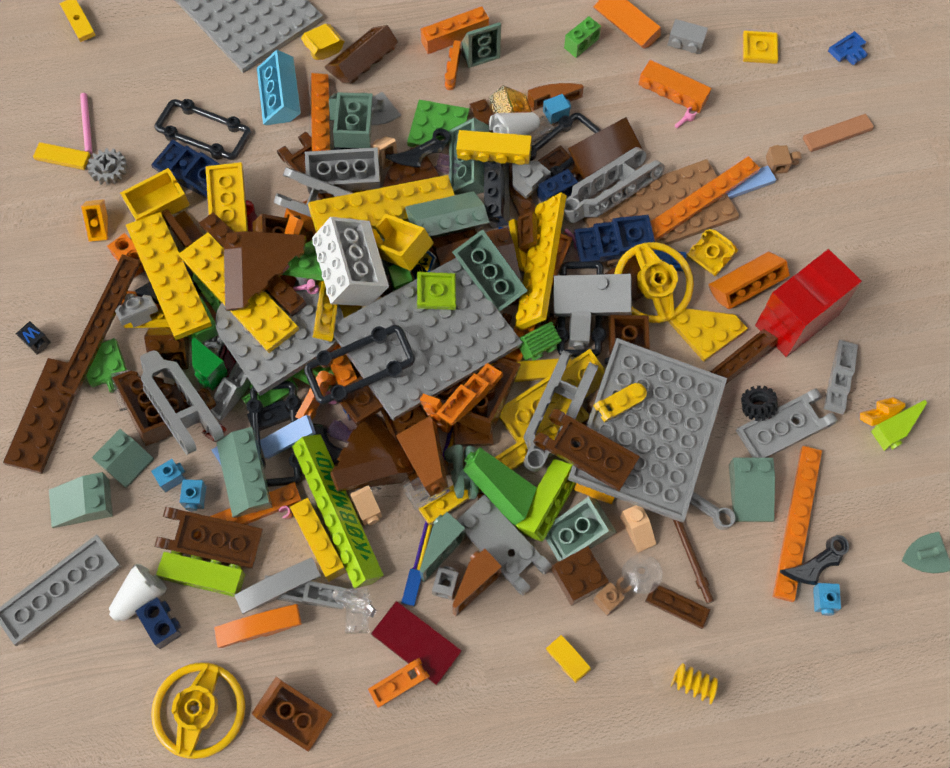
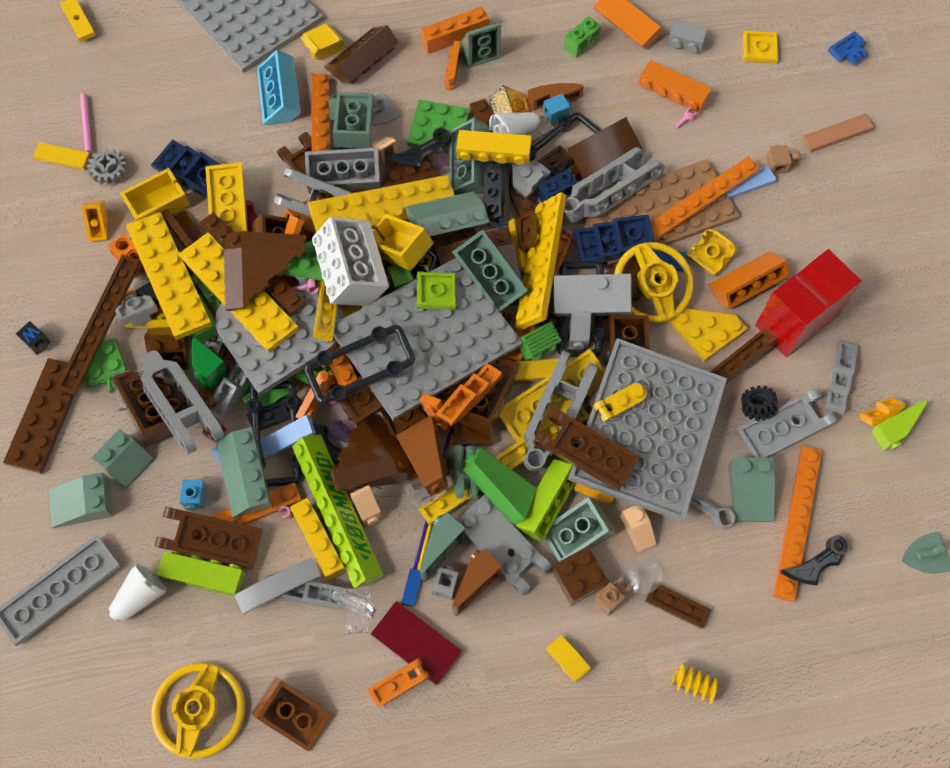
(155, 625): dark blue brick -> none
(169, 474): dark azure brick -> none
(216, 150): black bar -> none
(257, 625): orange slope -> none
(701, 582): reddish brown bar -> none
(827, 598): dark azure brick -> none

